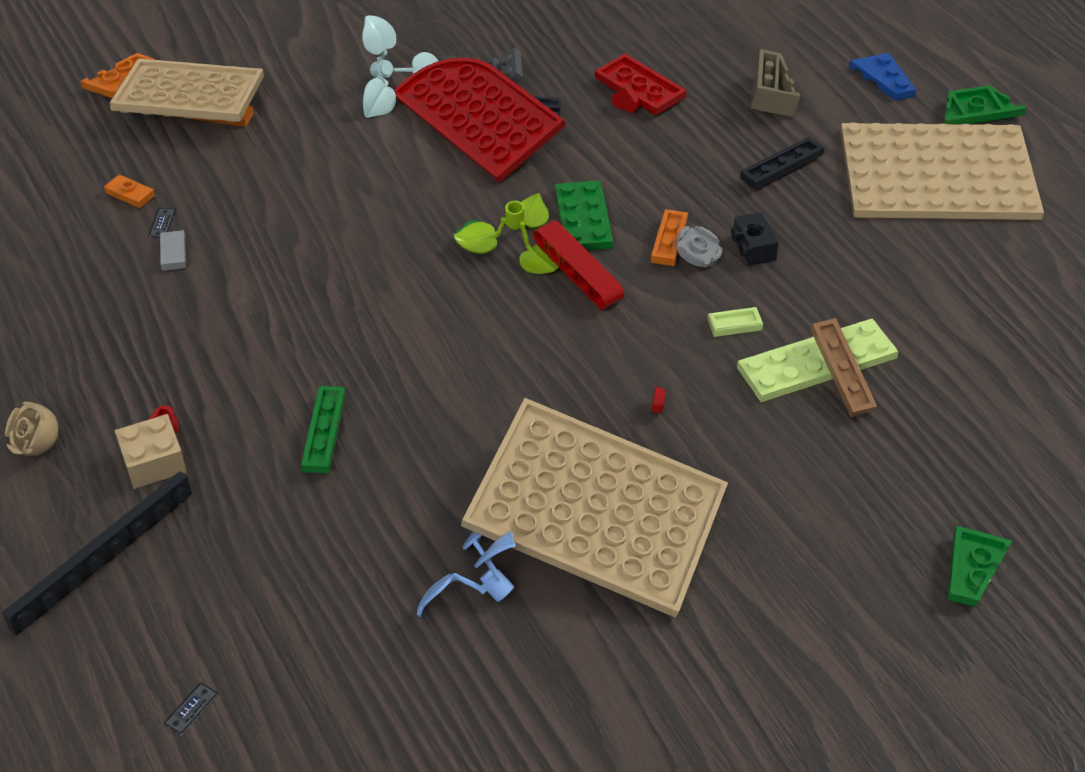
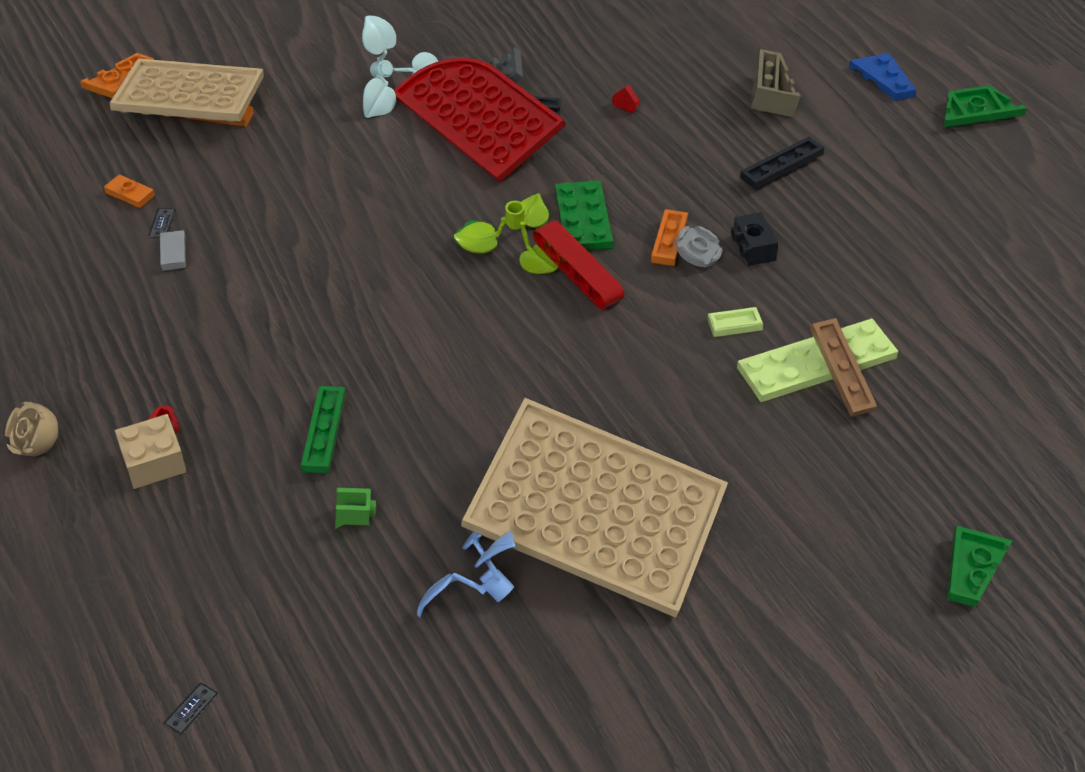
(96, 554): black plate -> none
(354, 507): none -> bright green window
(653, 90): red plate -> none
(658, 400): red tile -> none
(939, 171): tan plate -> none

